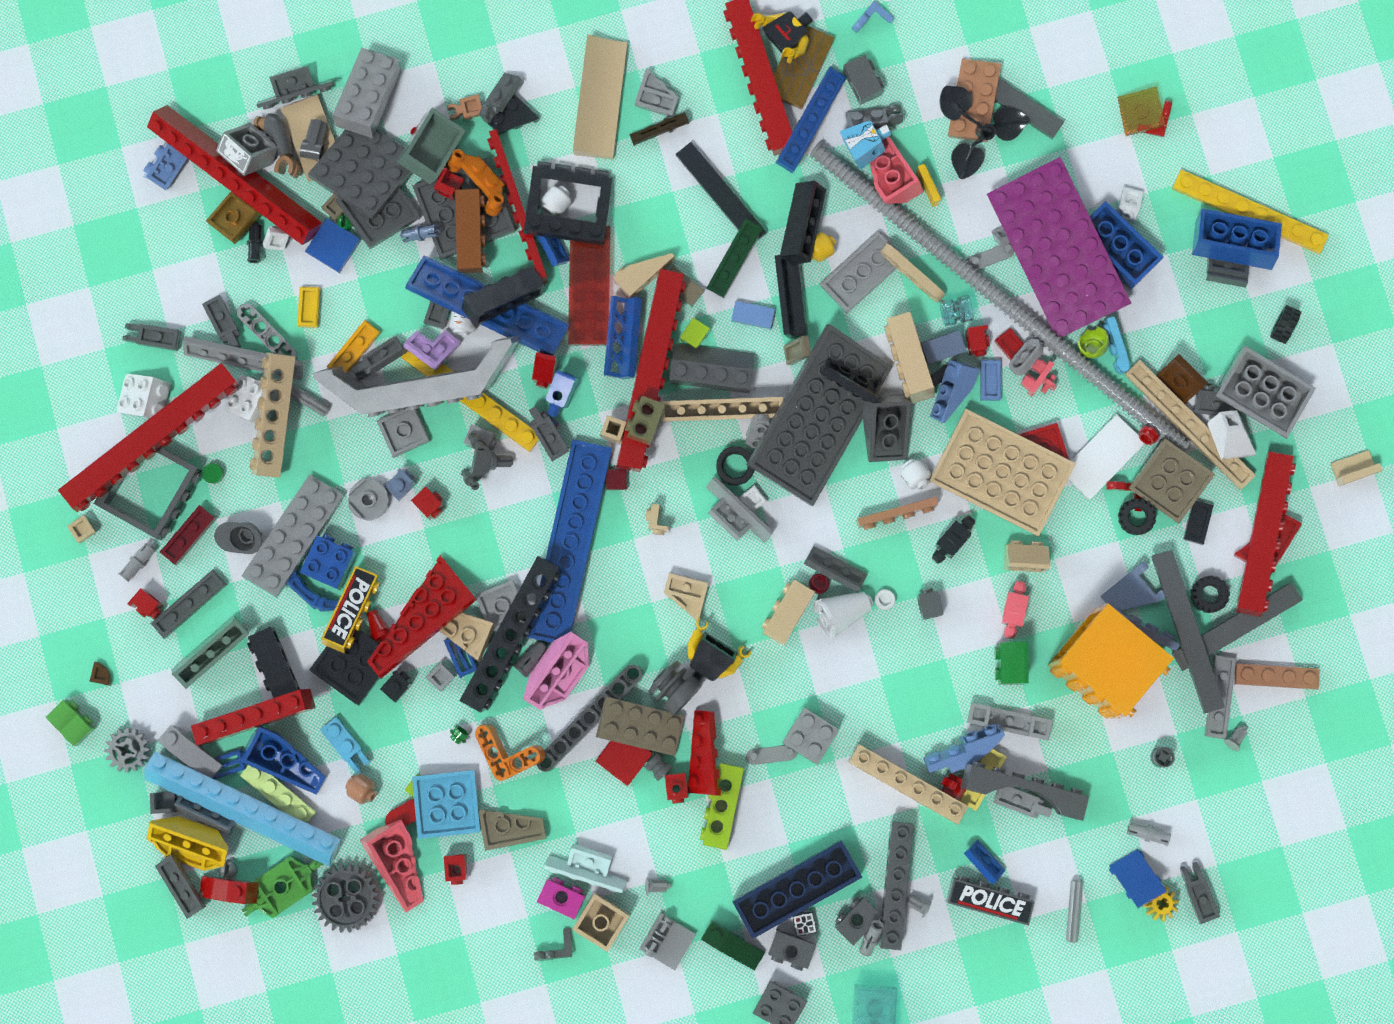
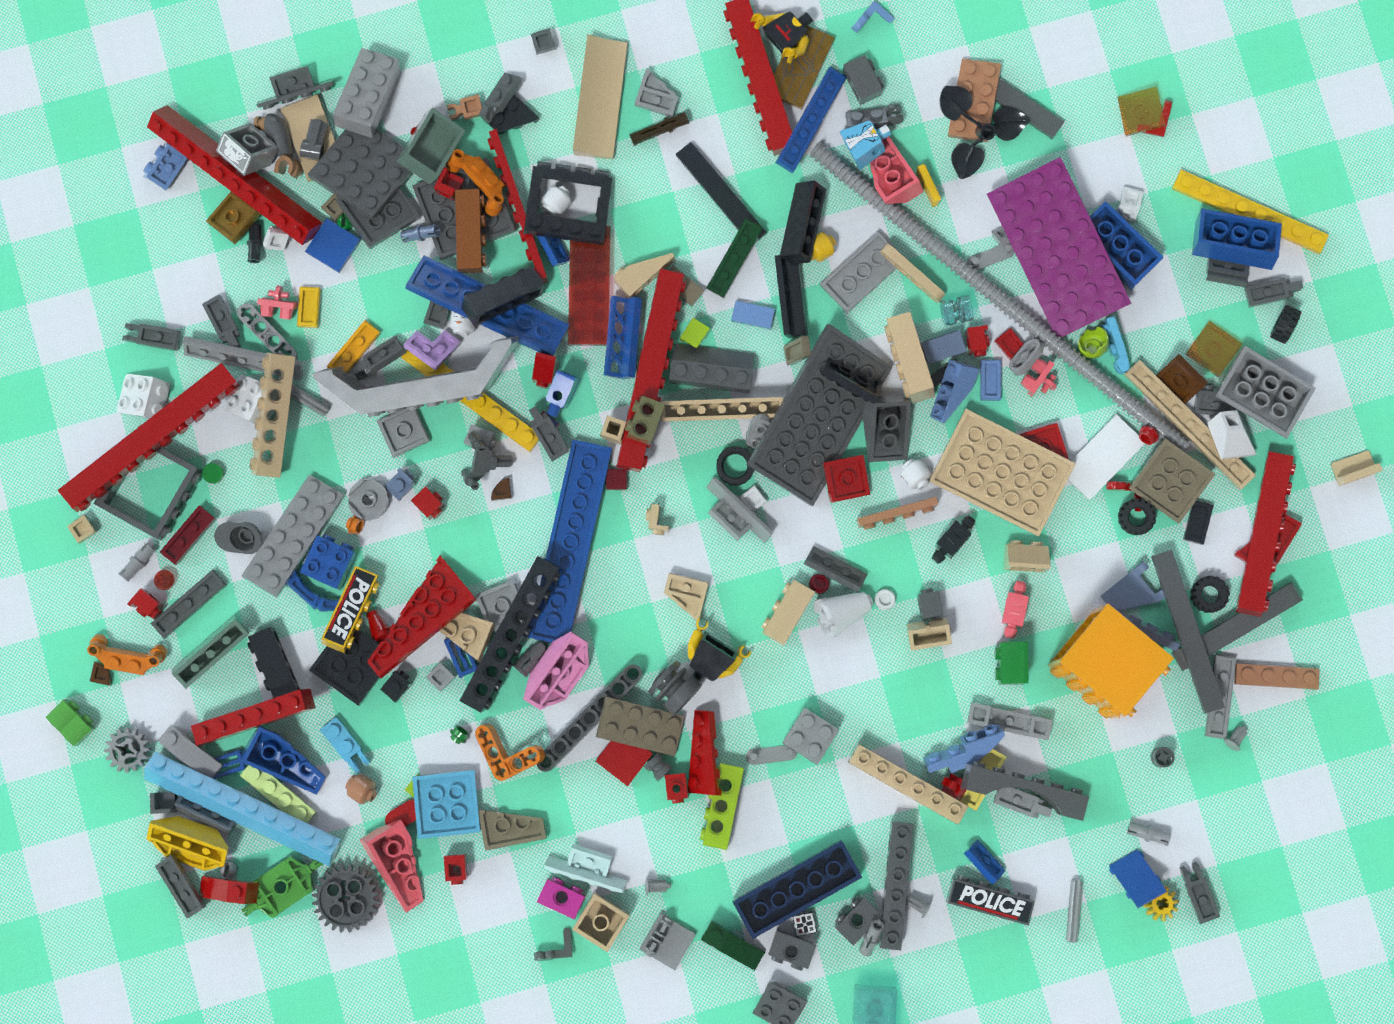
(125, 660): none -> orange plate
(164, 580): none -> clear red plate
(268, 304): none -> coral hips
(355, 525): none -> orange plate
(502, 490): none -> reddish brown tile
(543, 41): none -> dark grey plate
(846, 478): none -> red plate
(930, 635): none -> tan piece
(1213, 349): none -> clear orange tile
(1271, 291): none -> dark grey hinge

